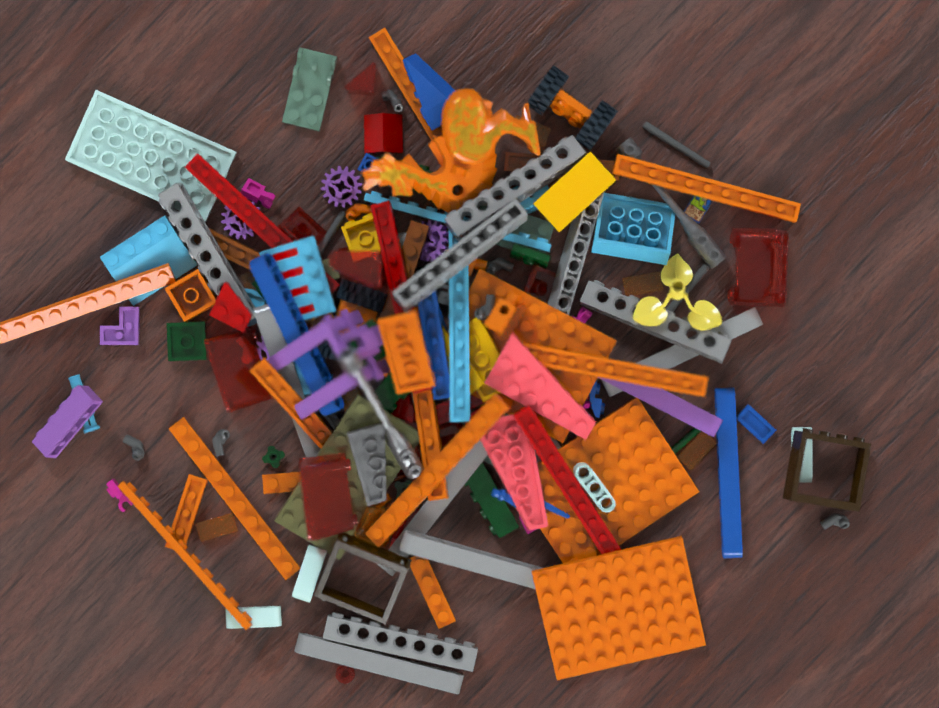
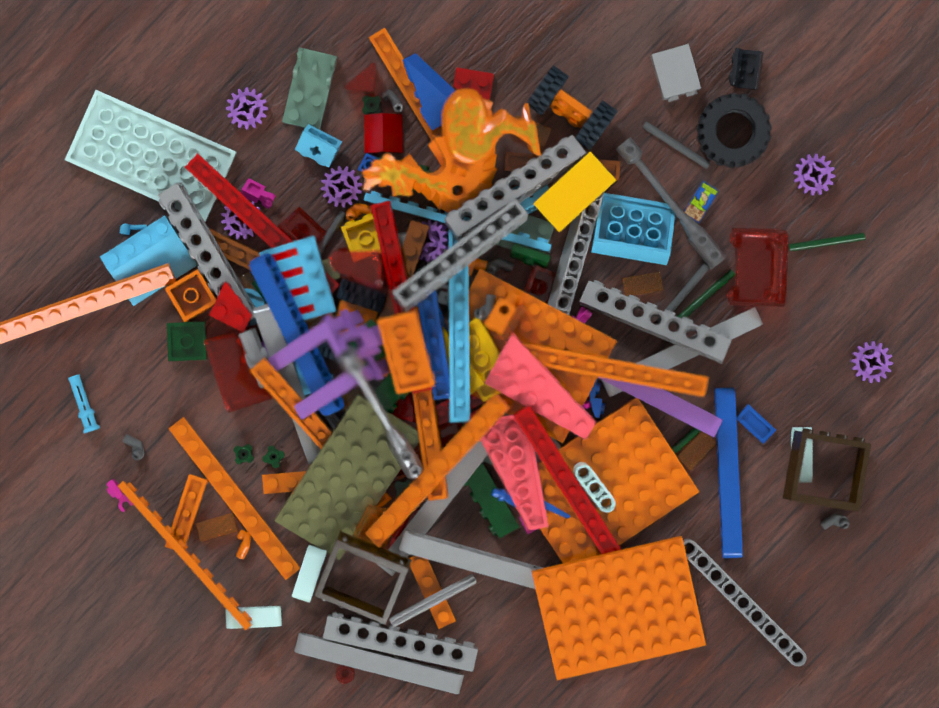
(67, 421): medium lavender brick -> none
(125, 228): none -> medium azure hand
(126, 333): medium lavender plate -> none
(218, 441): dark grey arm -> none
(245, 545): none -> orange arm
(247, 450): none -> dark green plate
(250, 116): none -> medium lavender gear
(253, 349): none -> light grey piece
(326, 495): clear red windscreen -> none
(327, 144): none -> medium azure brick
(367, 101): none -> dark green plate
(369, 456): flat silver wing -> none
(432, 600): none -> light grey axle
(475, 80): none -> red wing
(675, 73): none -> light grey brick
(677, 276): light yellow plant -> none
(706, 188): orange plate -> none
(707, 294): none -> dark green bar
(734, 104): none -> black tyre
(746, 69): none -> black bracket
(751, 606): none -> light grey beam
(811, 165): none -> medium lavender gear
(826, 242): none -> dark green bar
(874, 354): none -> medium lavender gear

